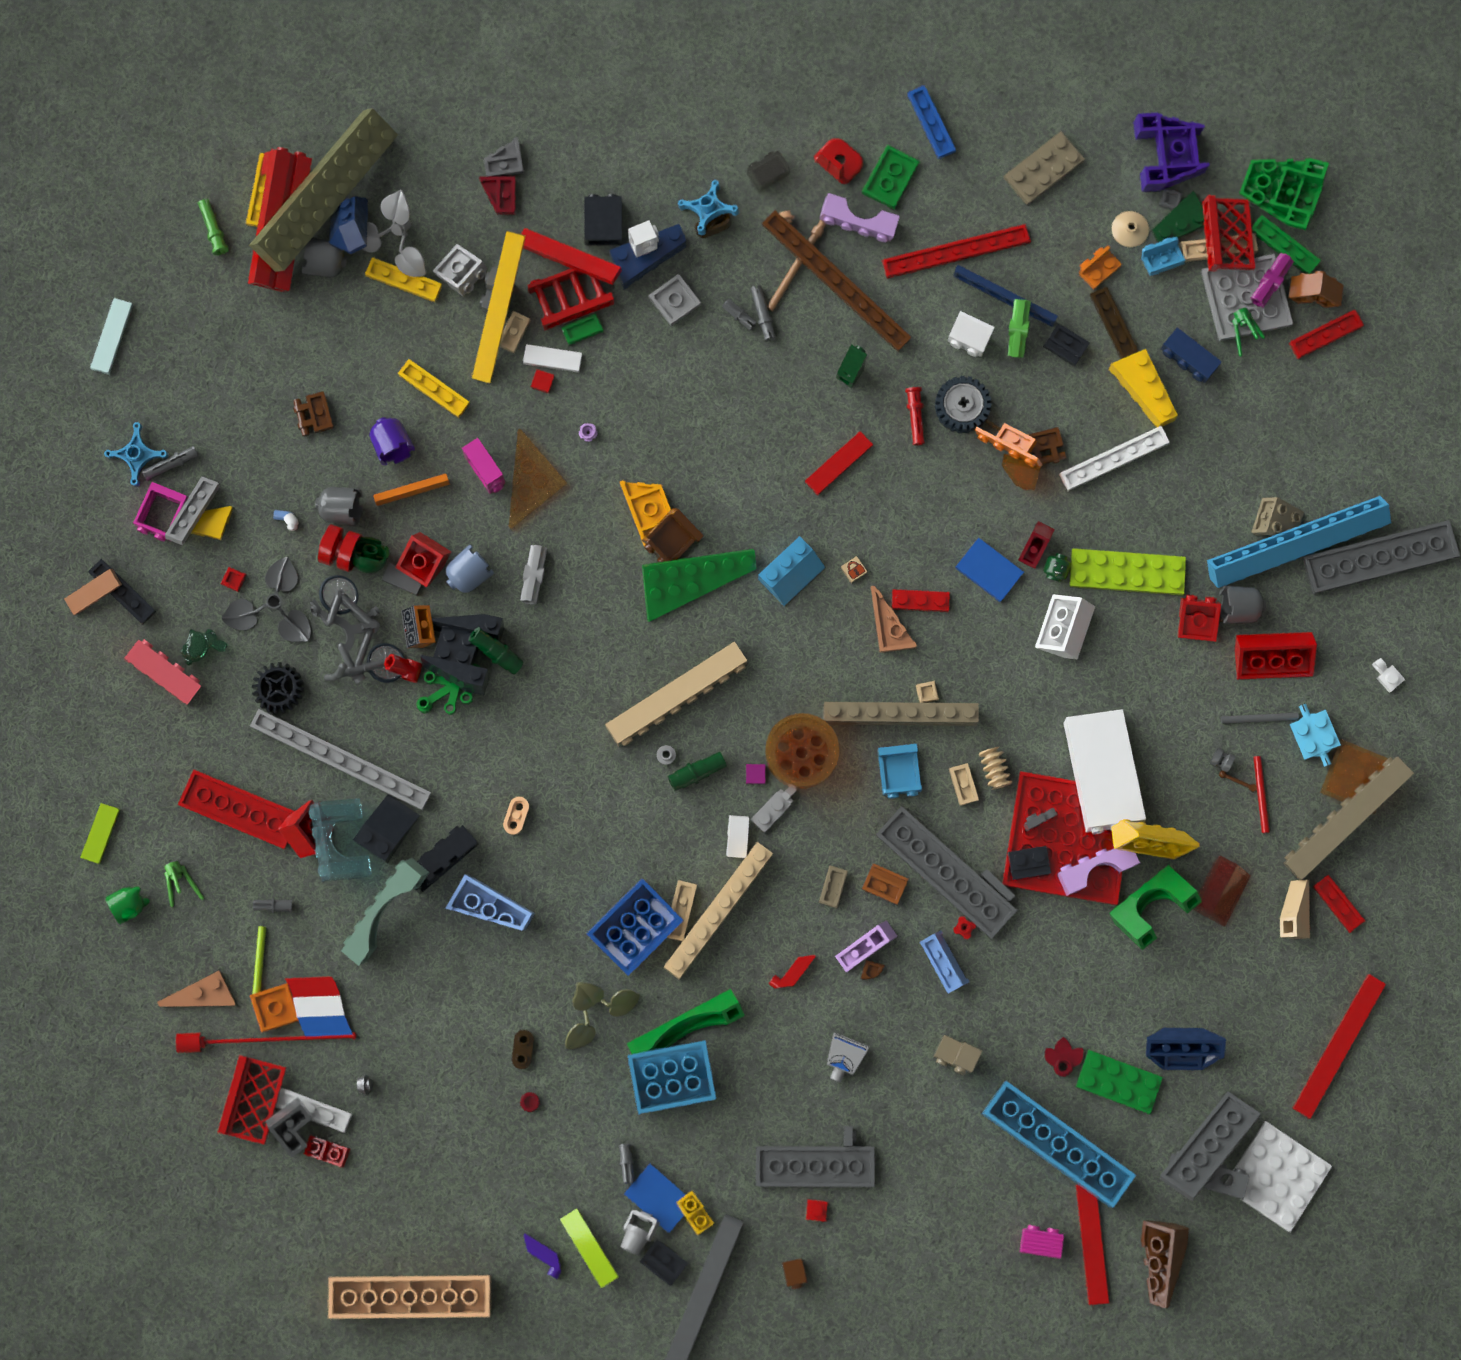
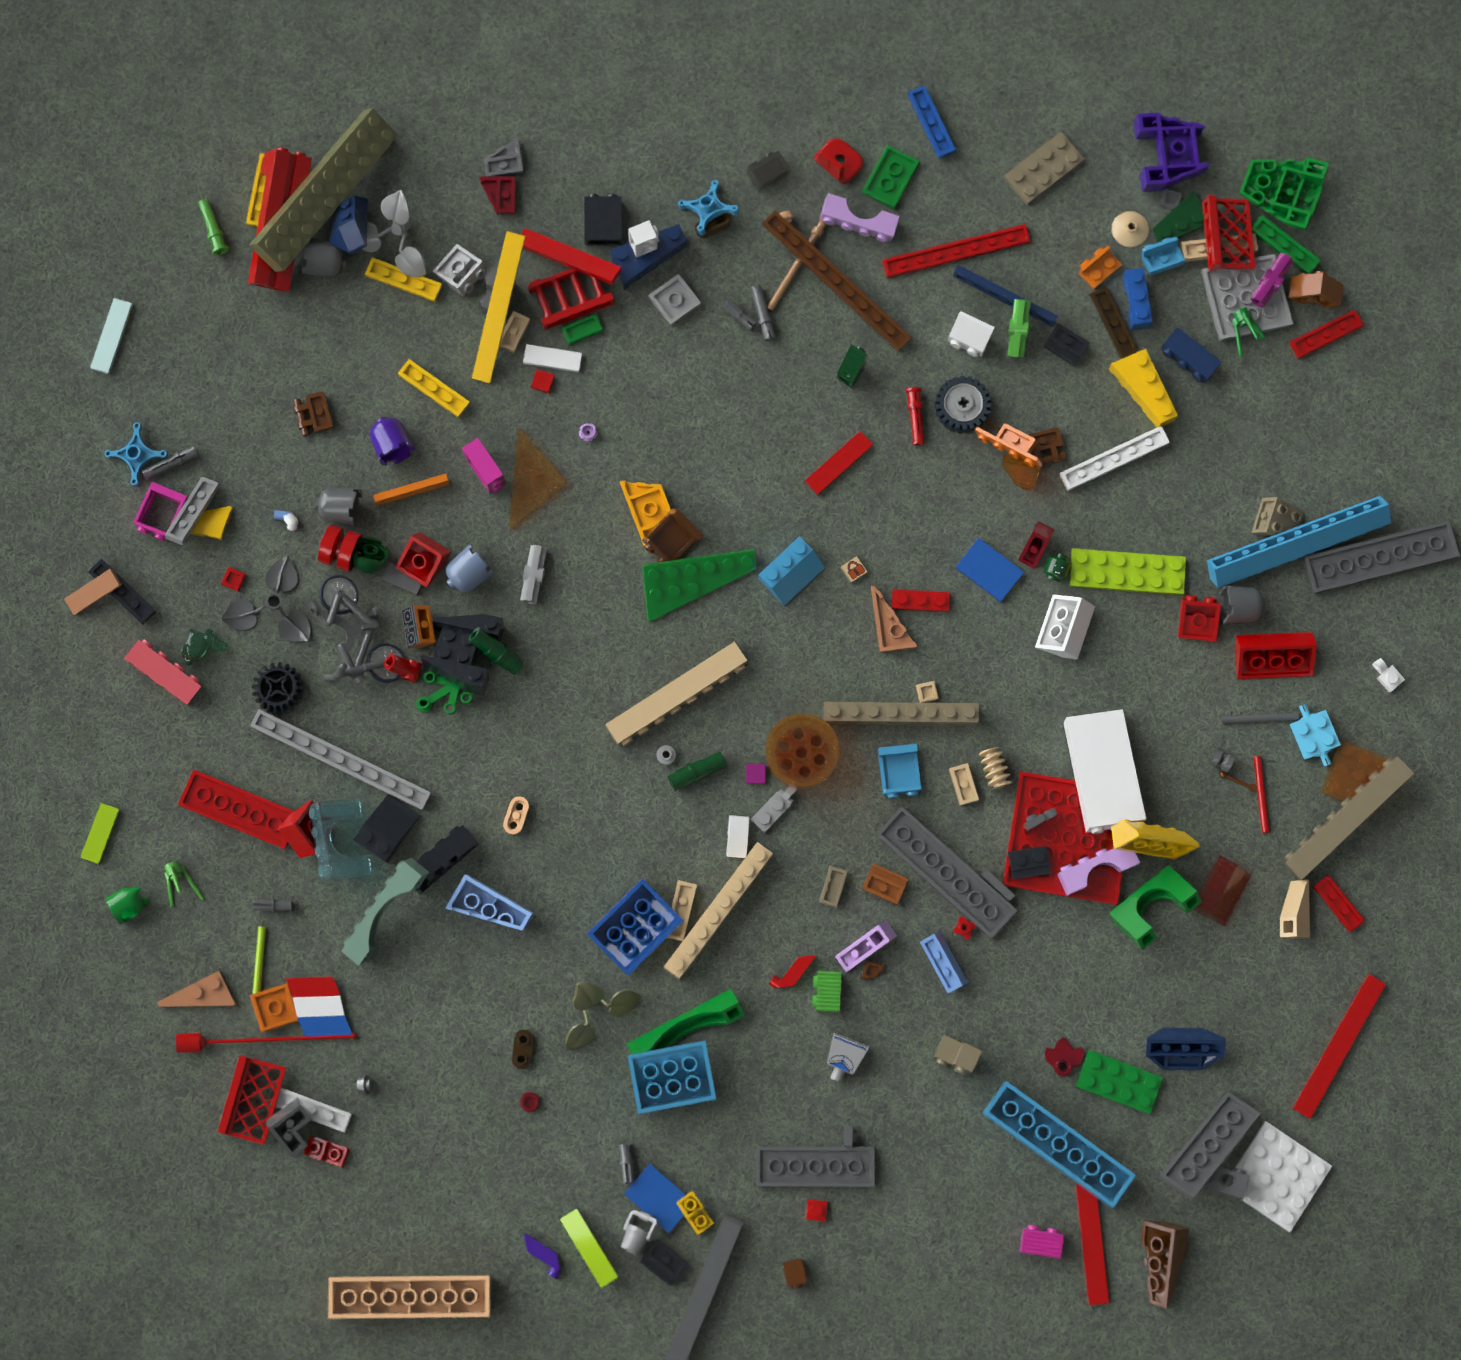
(827, 991): none -> bright green brick
(1139, 306): none -> blue arch

